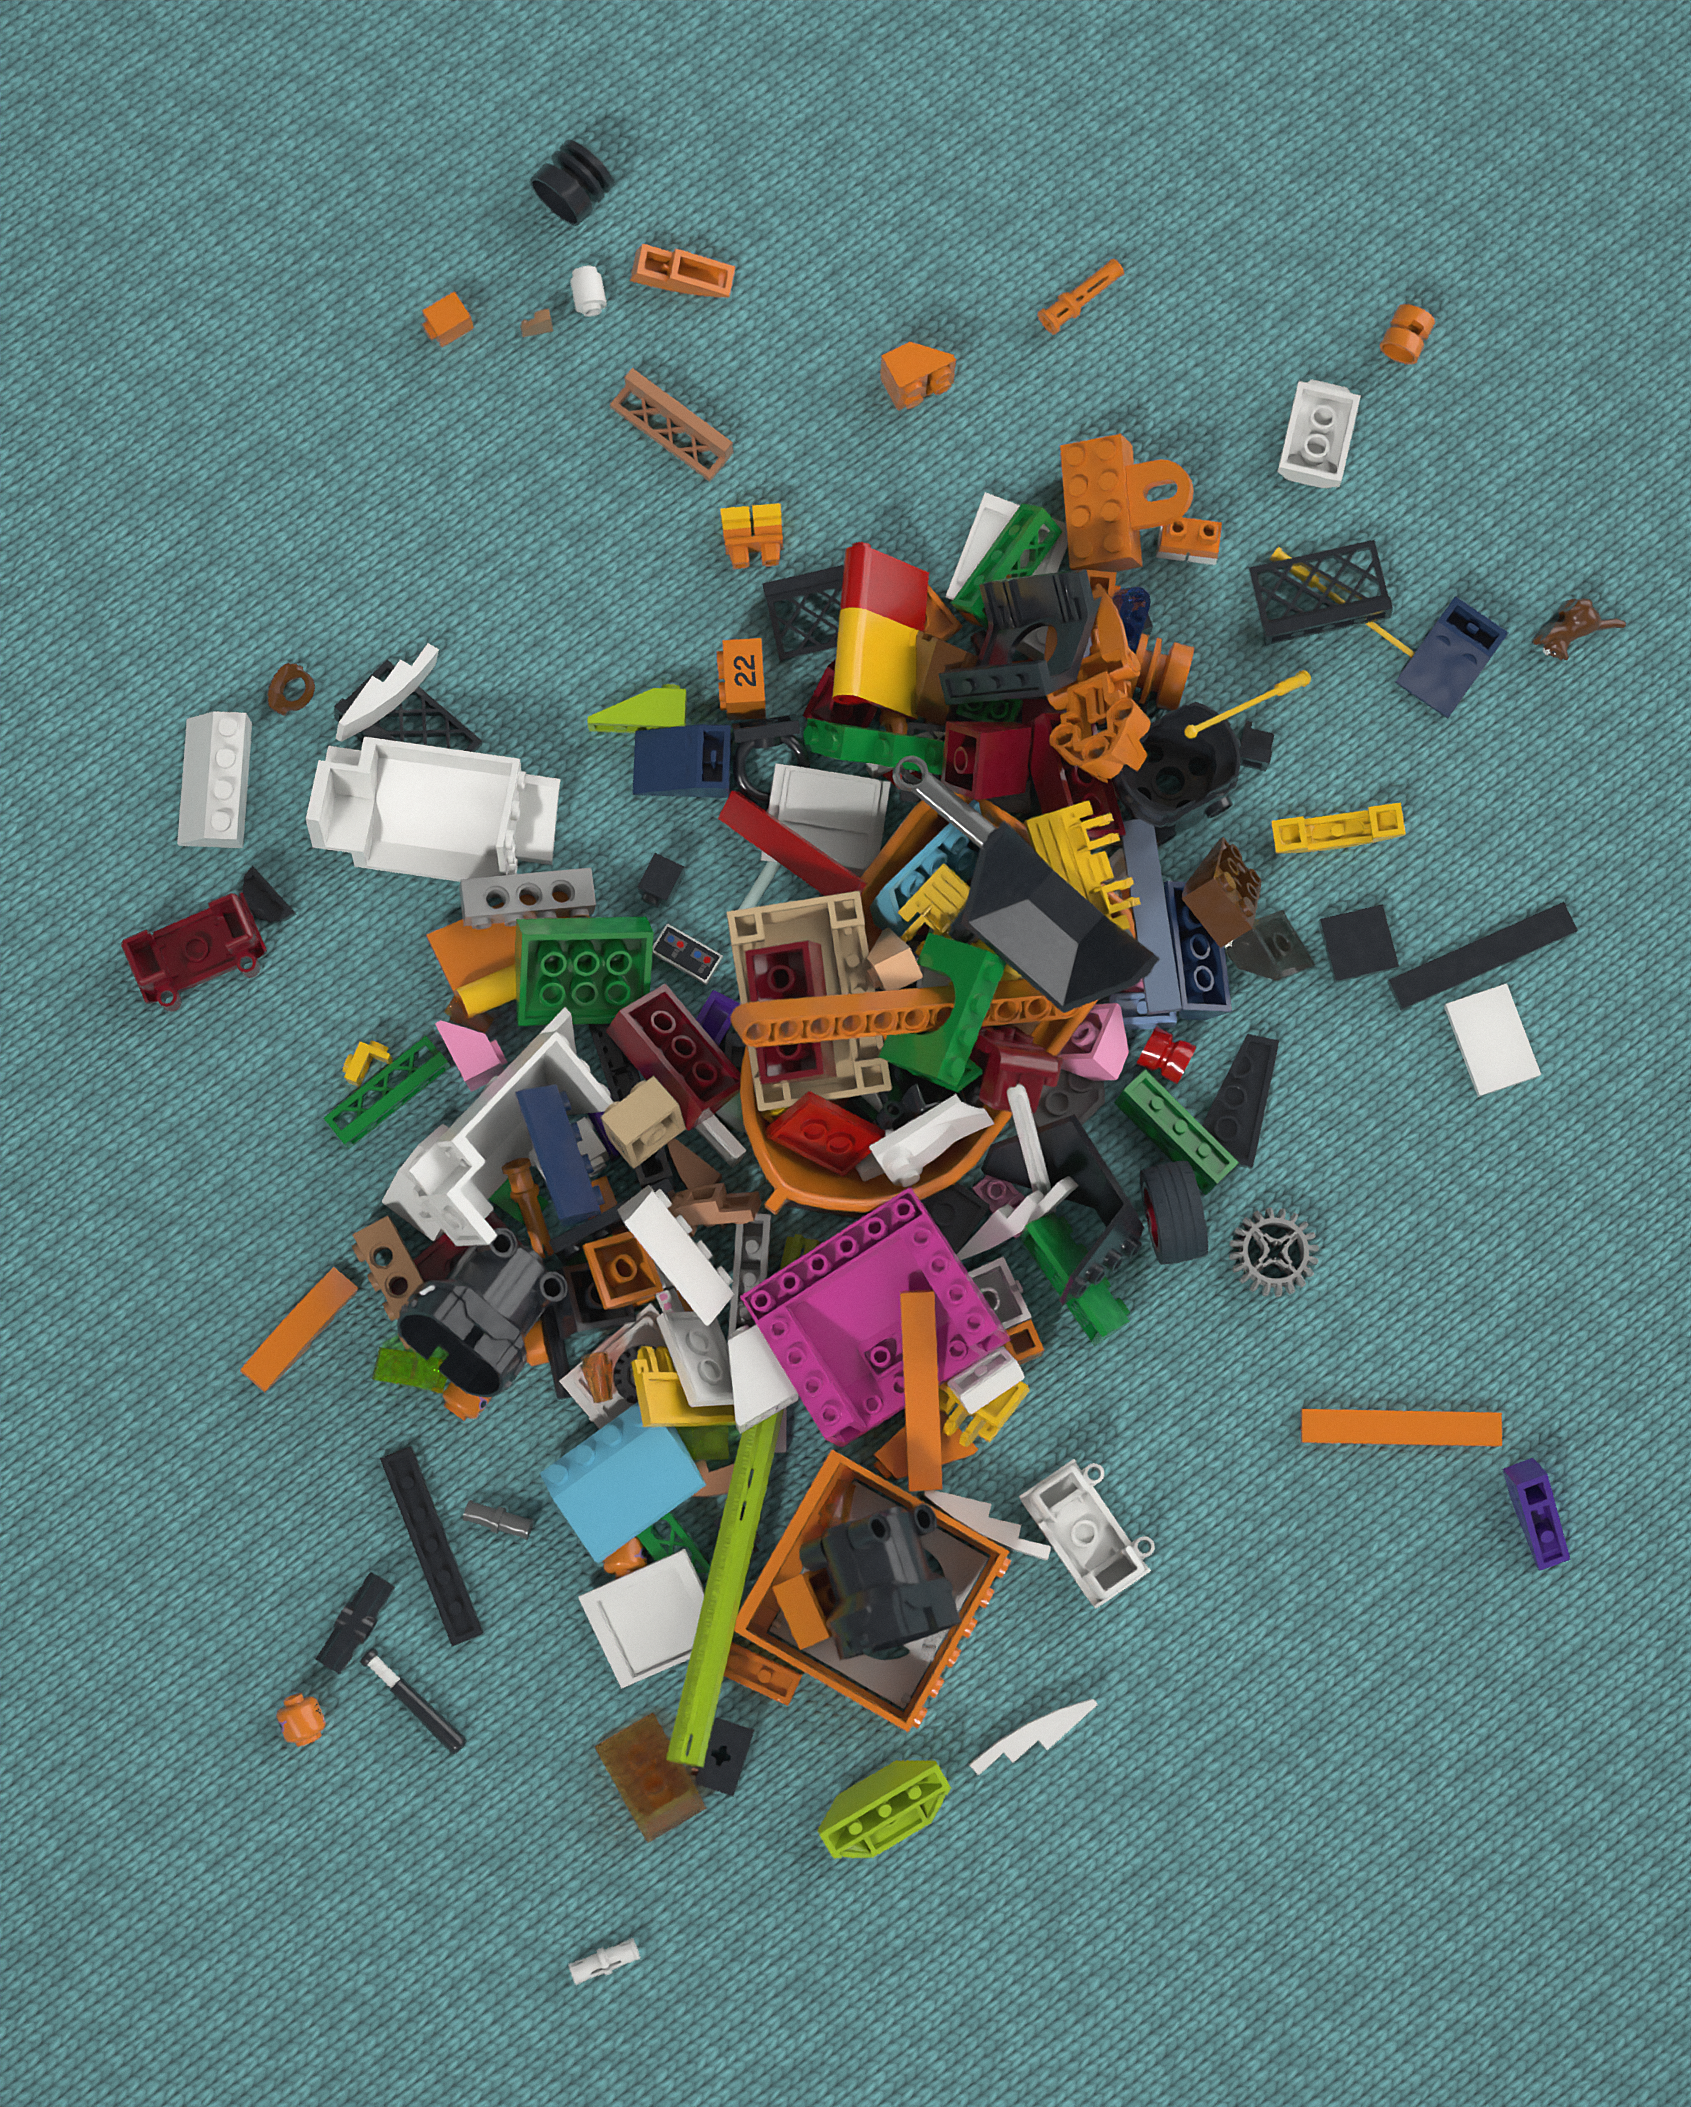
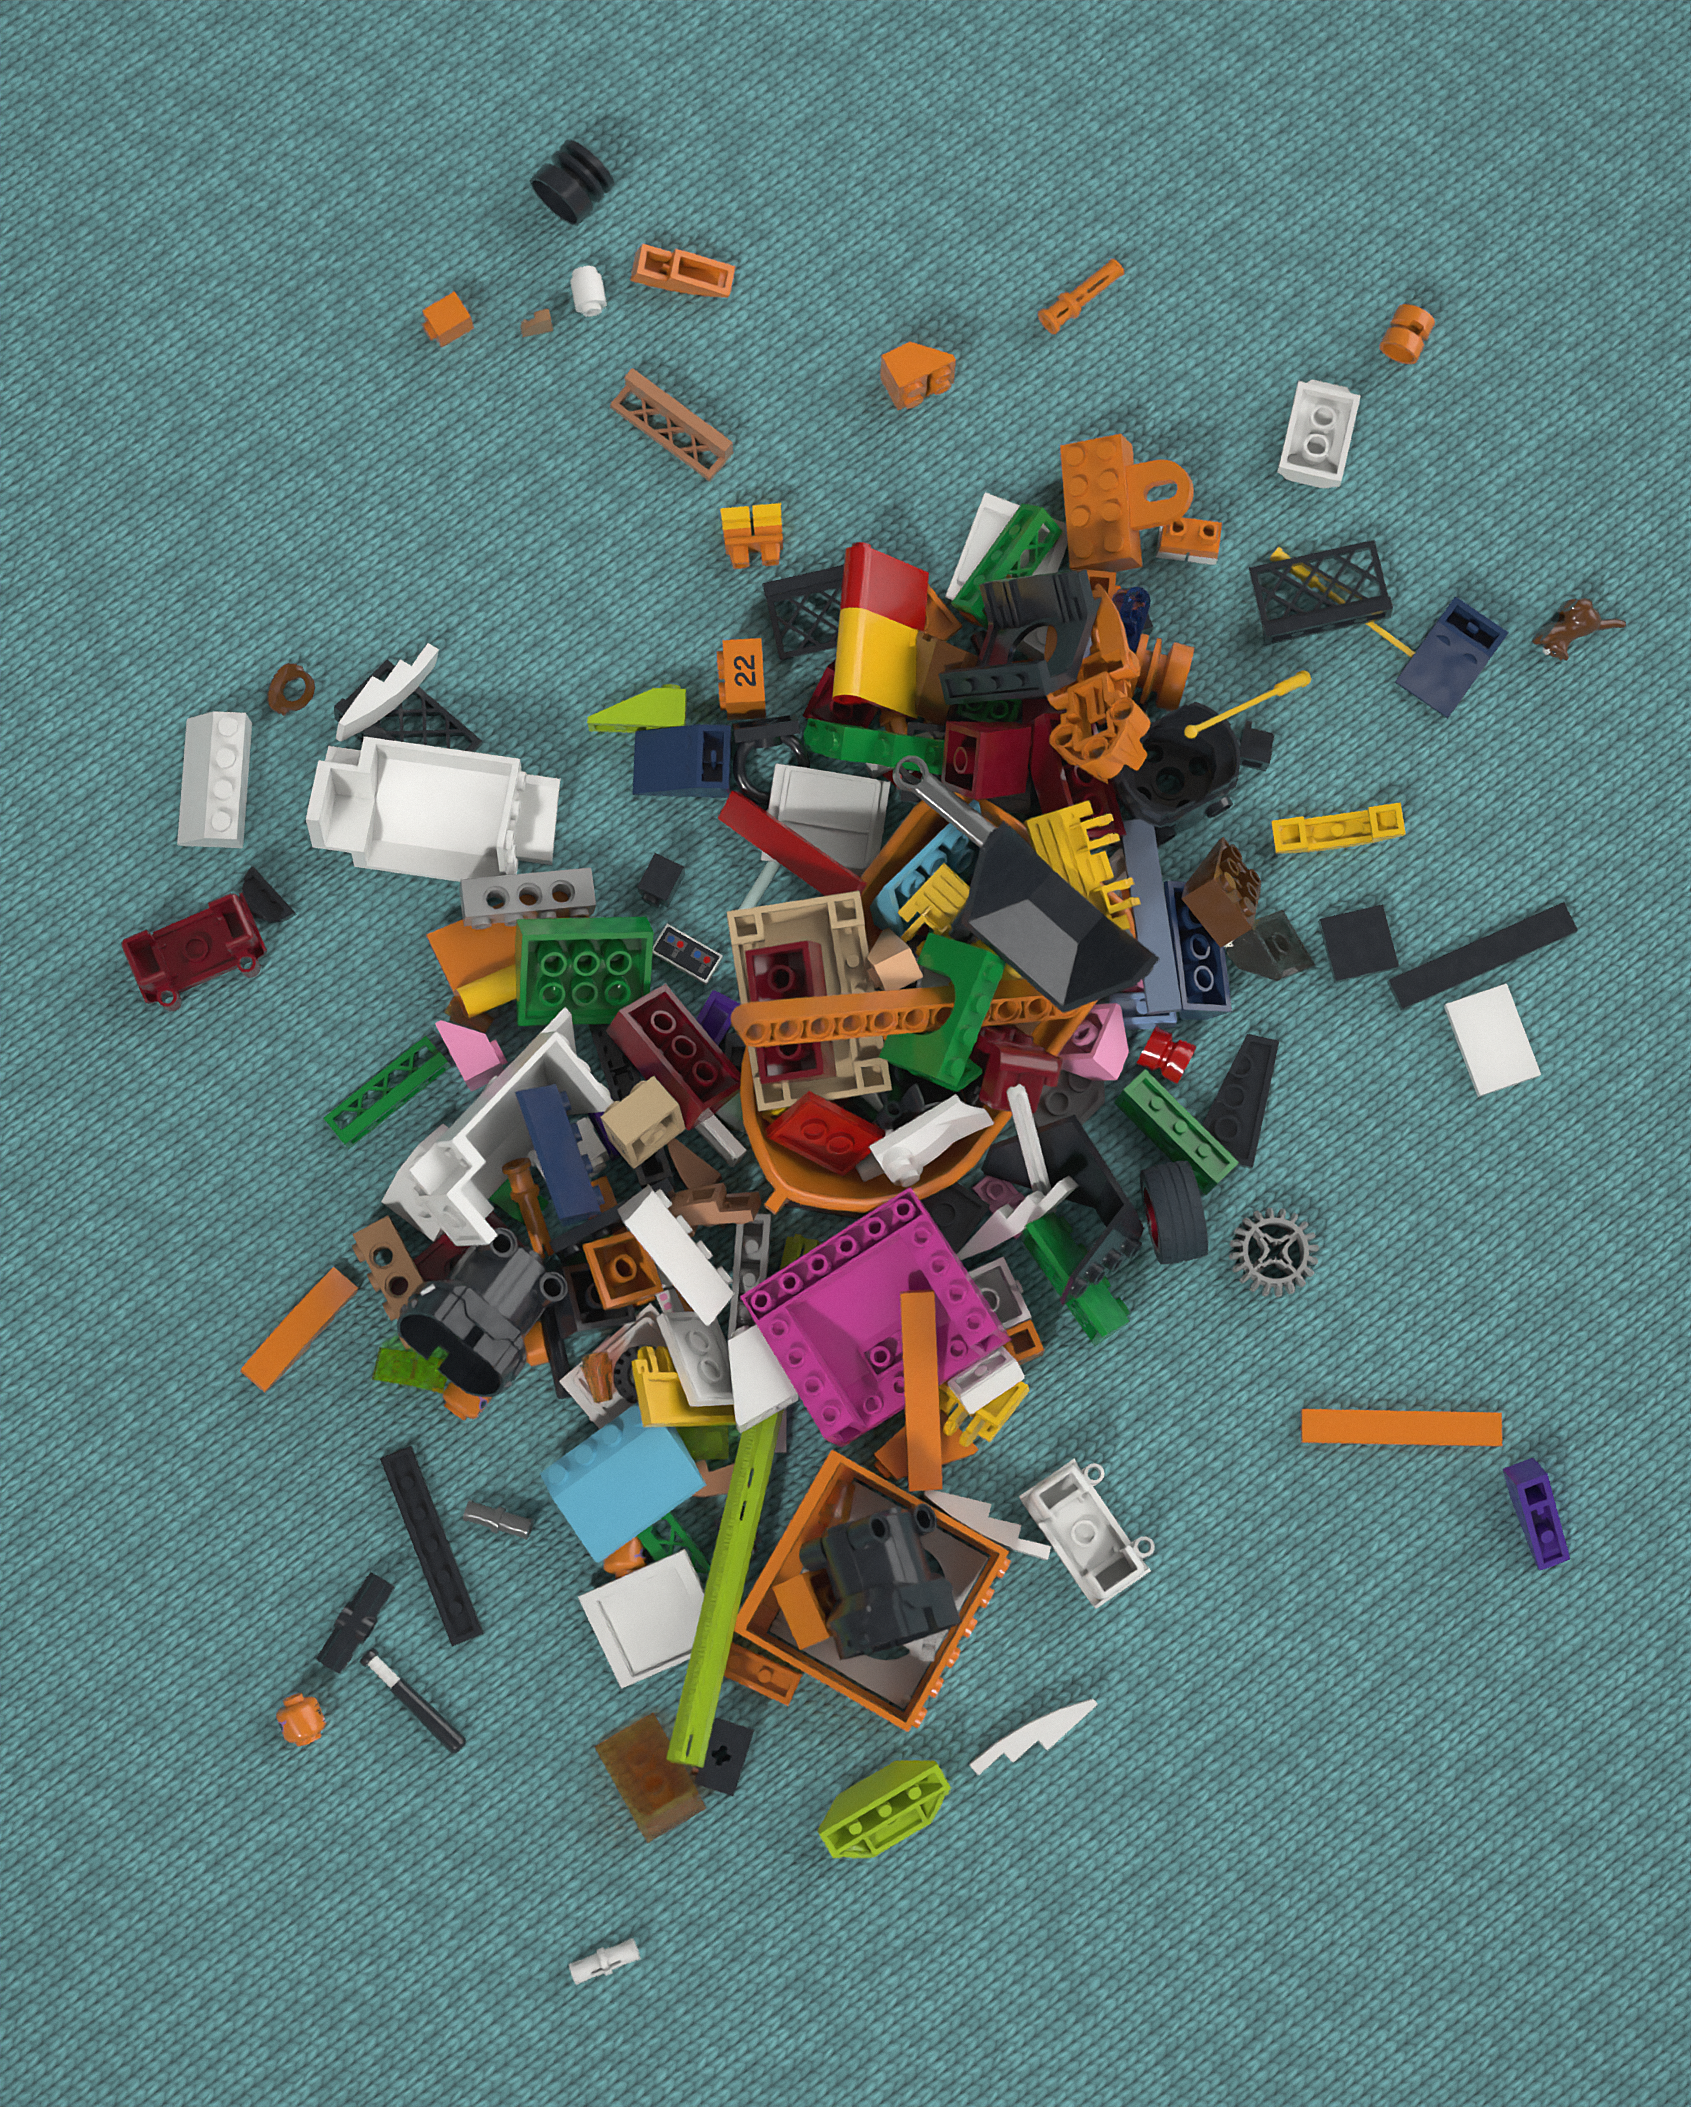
(359, 1063): yellow bracket -> none

